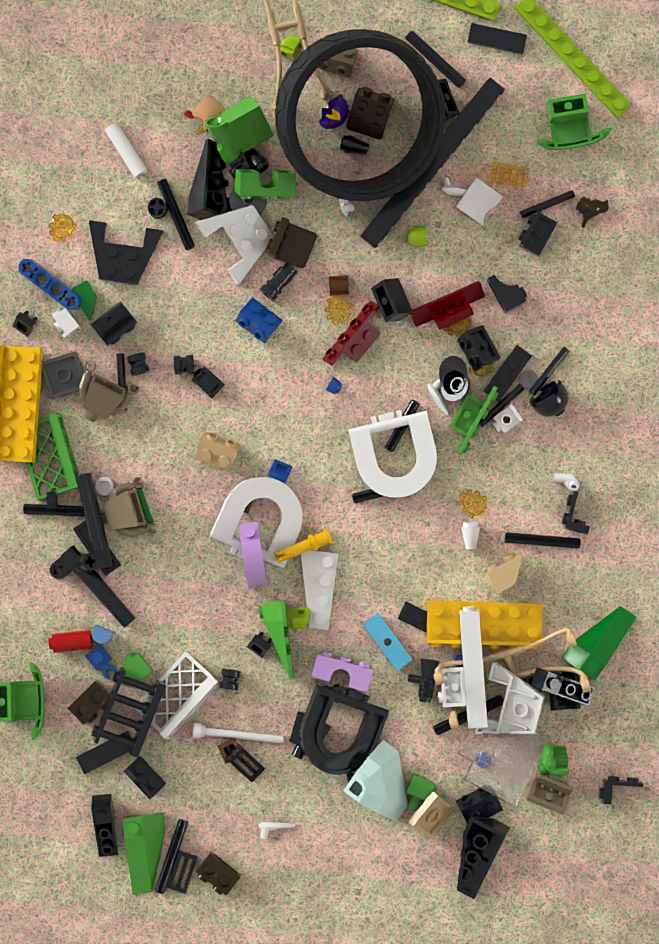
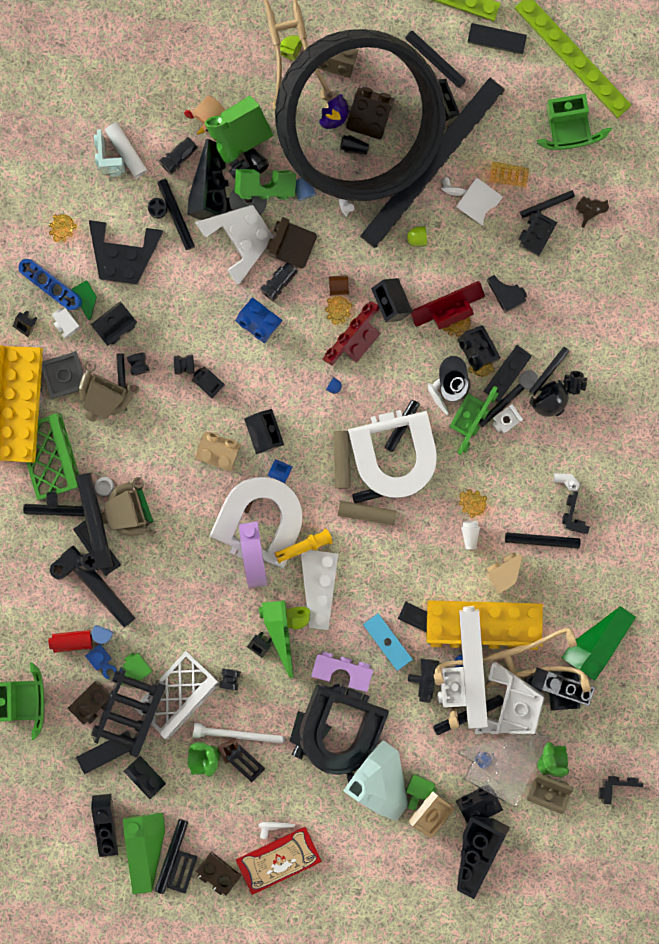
(110, 166): none -> light aqua bracket
(178, 155): none -> black axle
(203, 759): none -> bright green hair
(264, 431): none -> black brick
(278, 860): none -> tile
(304, 189): none -> medium blue brick
(341, 460): none -> dark tan piece
(367, 513): none -> dark tan piece
(575, 382): none -> black gear

